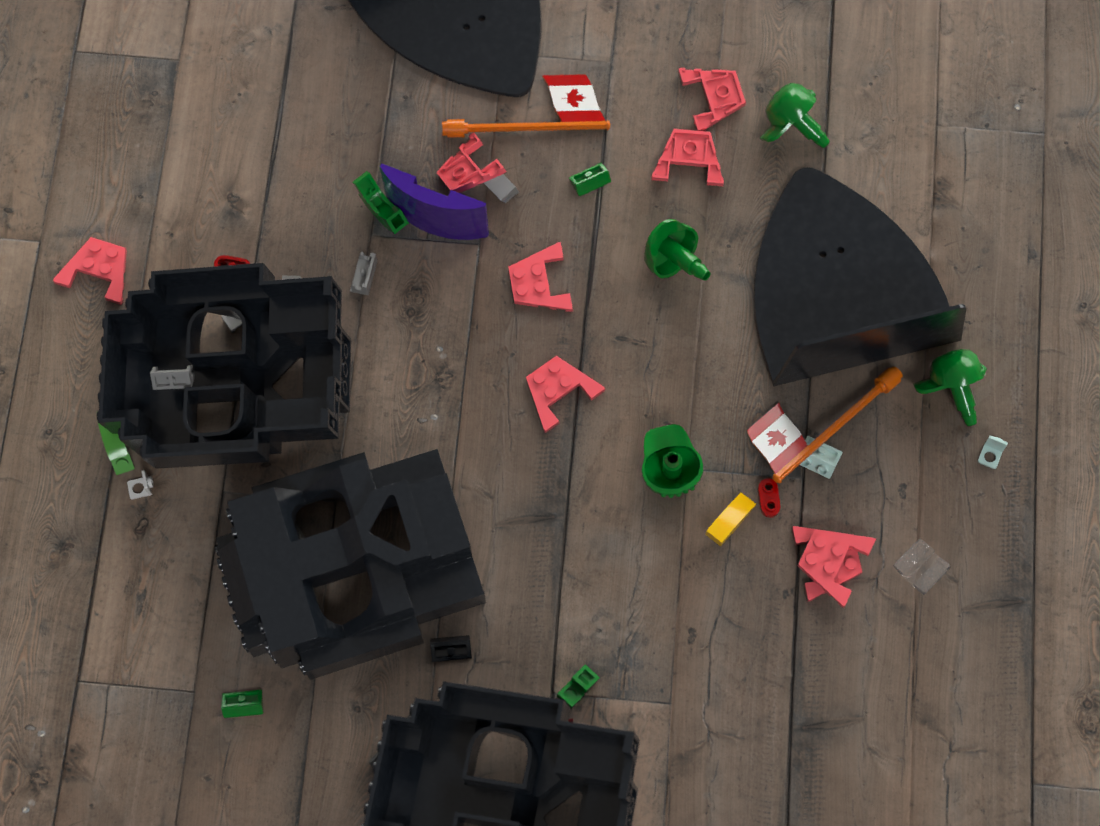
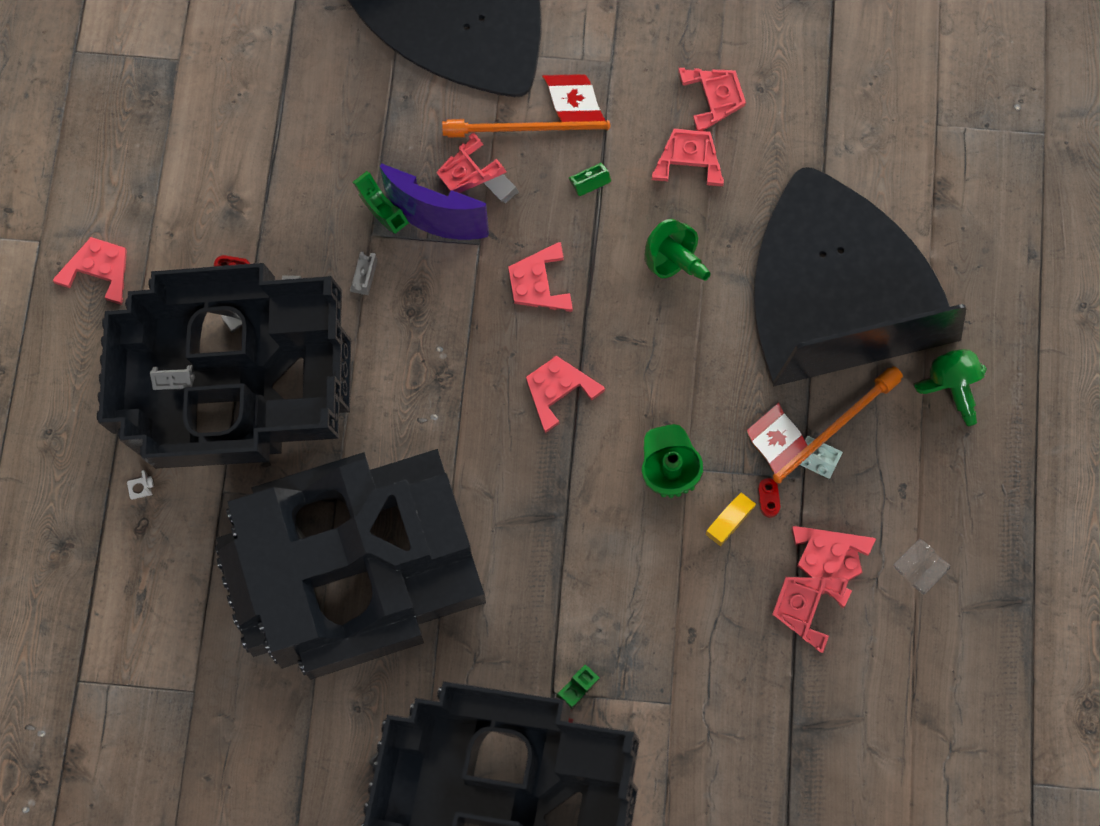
(116, 451): bright green arch -> none
(242, 703): green slope -> none
(450, 648): black slope -> none
(789, 108): green piece -> none
(799, 603): none -> coral wing
(994, 445): light aqua bracket -> none

